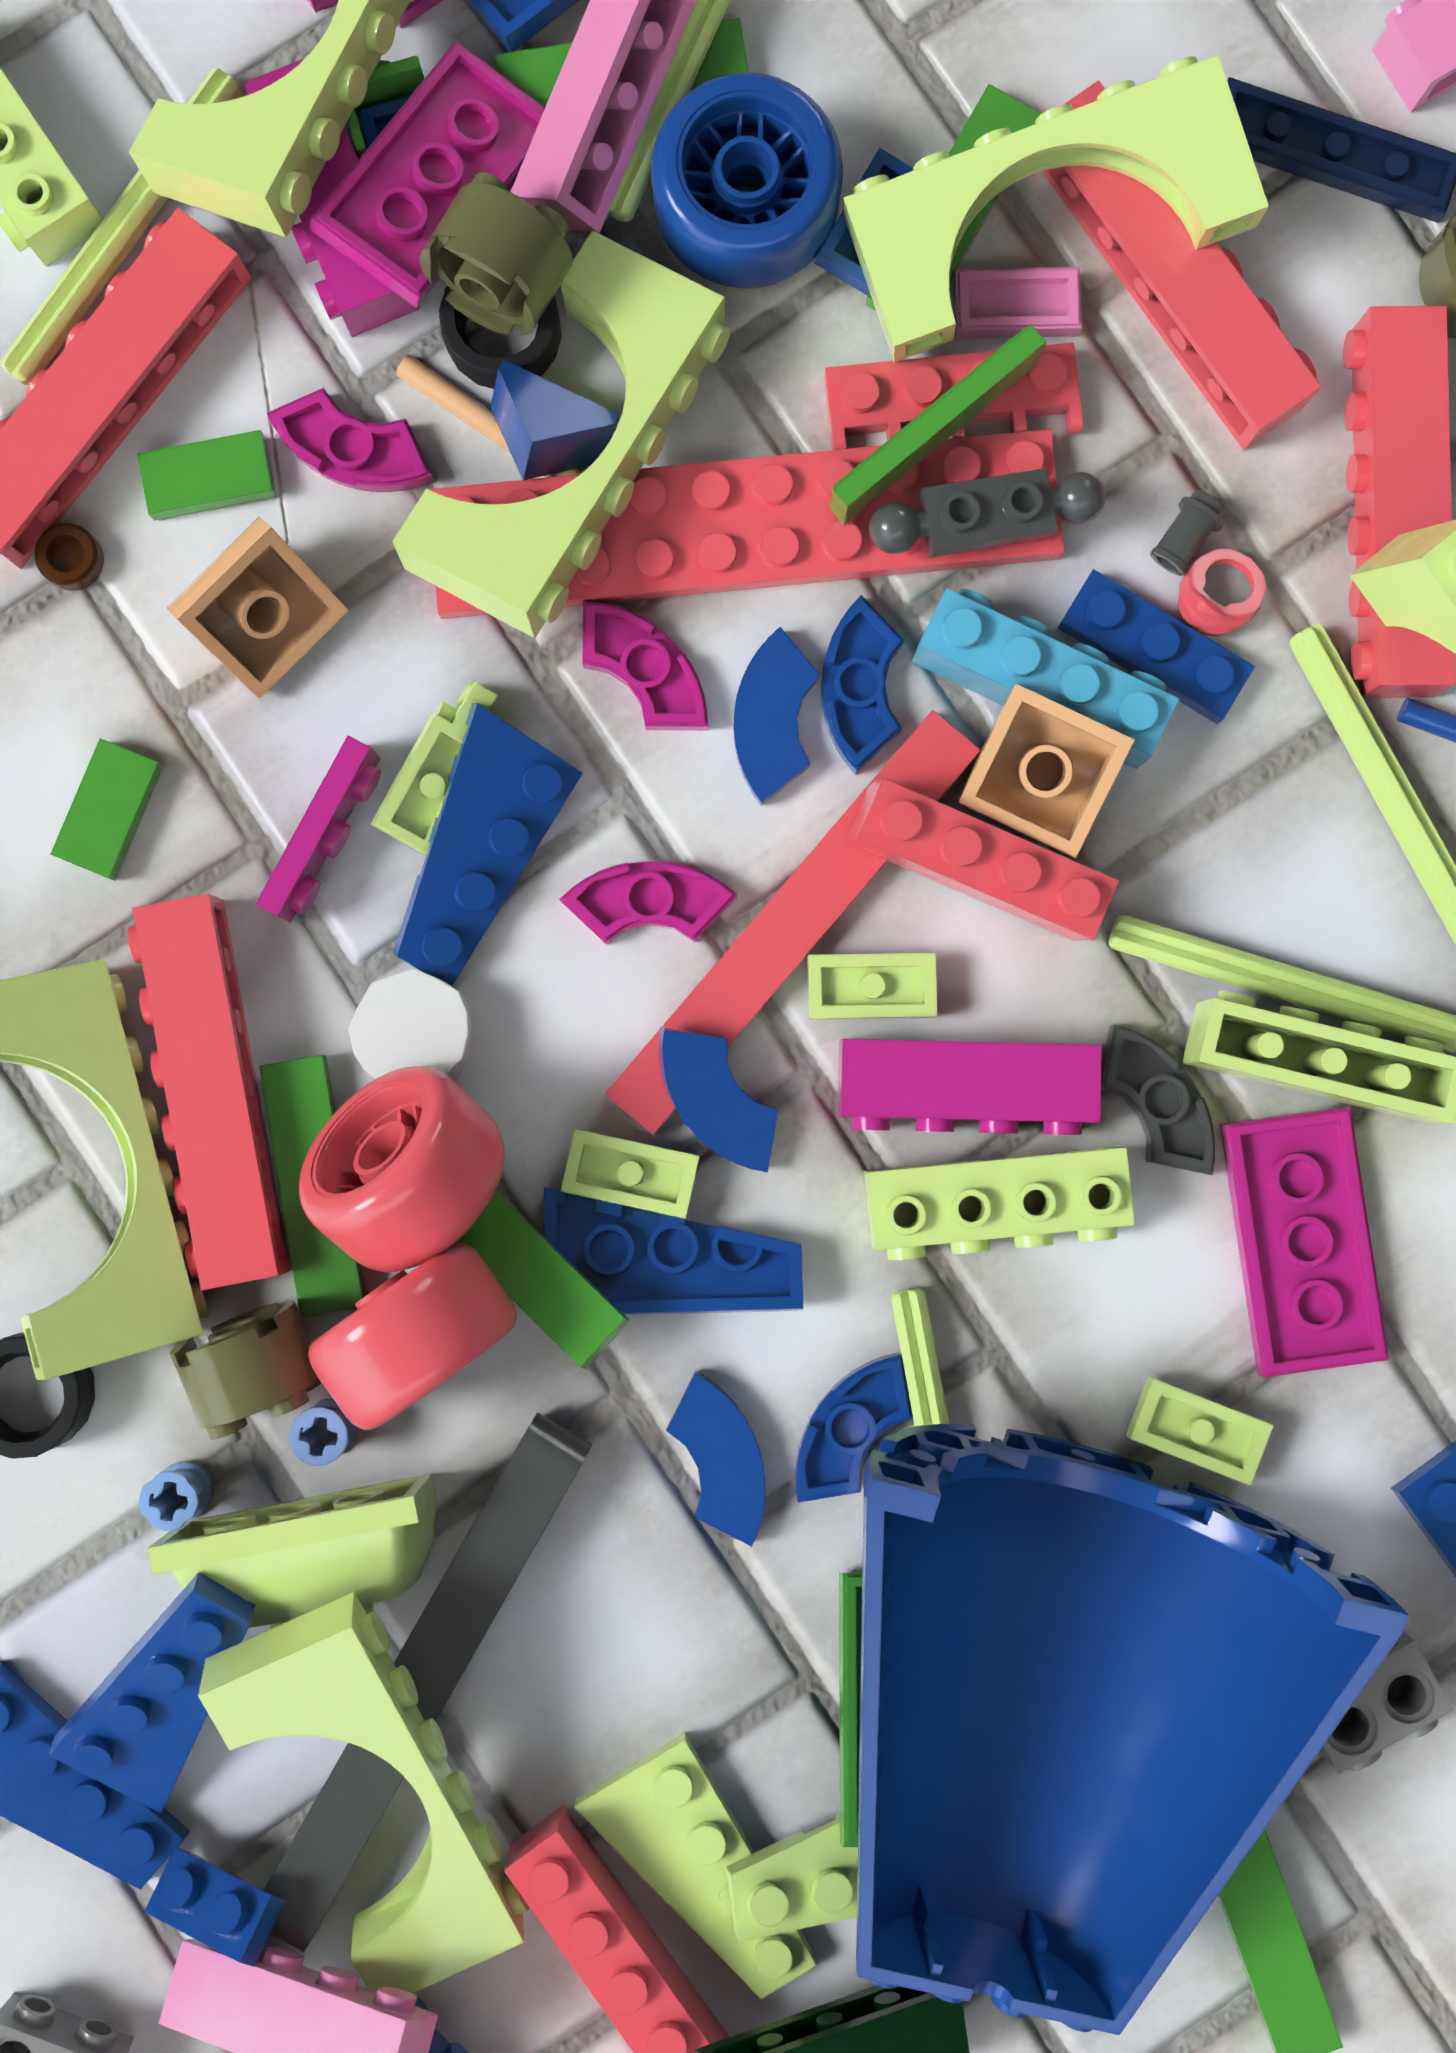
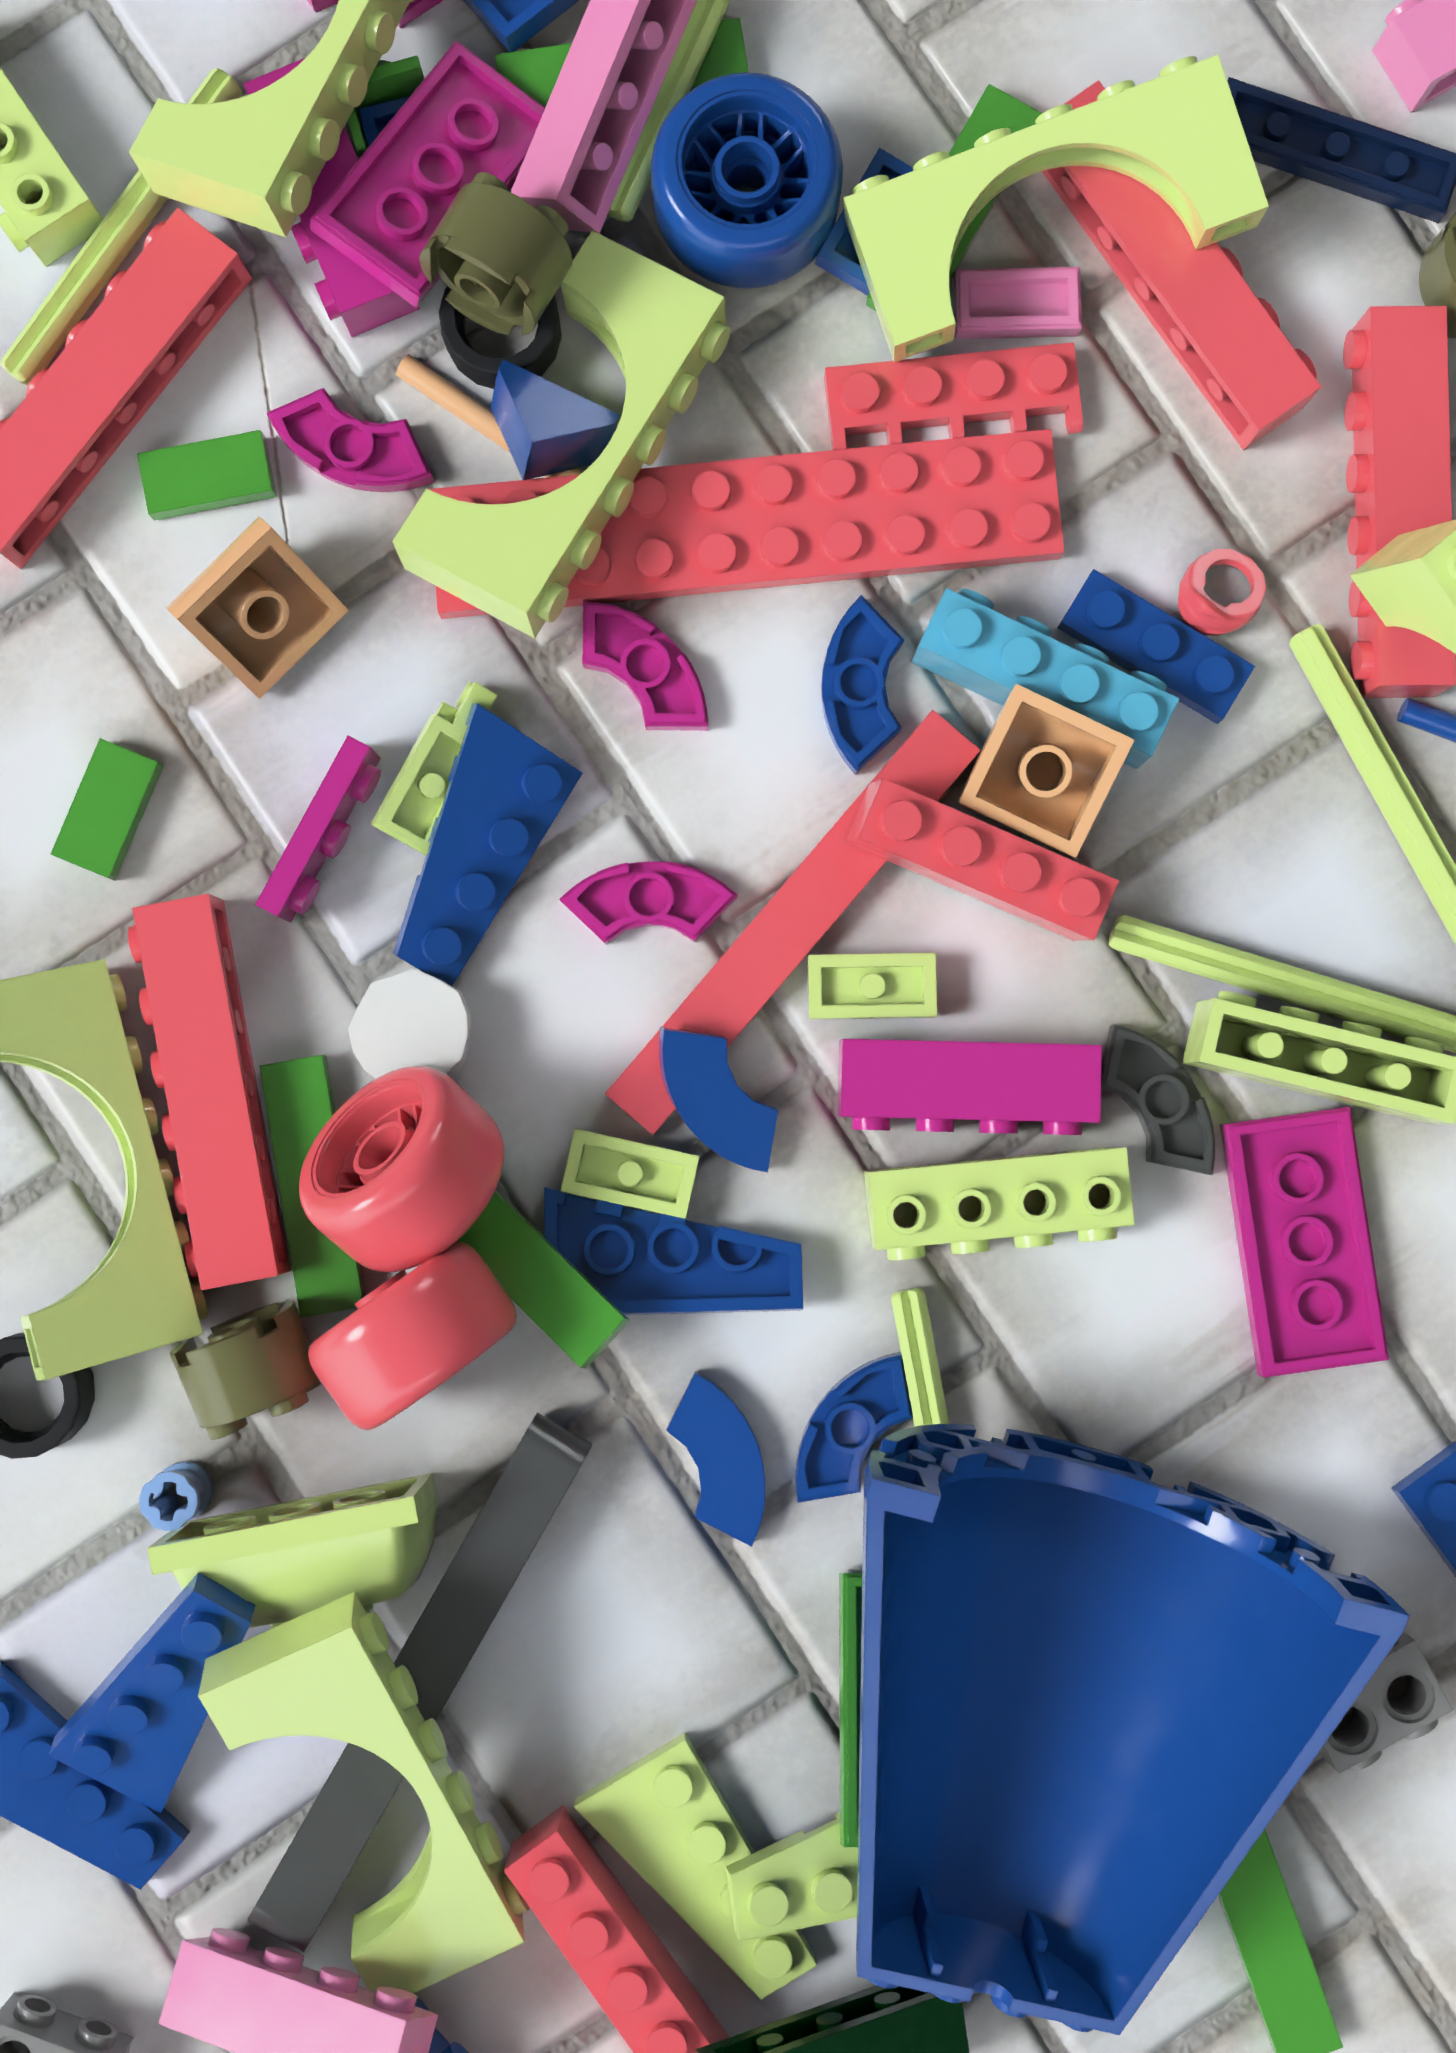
(69, 556): reddish brown tile -> none
(214, 1906): blue plate -> none
(308, 1444): light blue bush -> none
(768, 713): blue tile -> none
(936, 424): bright green tile -> none
(987, 512): dark grey plate -> none
(1189, 531): dark grey pin -> none
(1199, 1430): yellowish green plate -> none

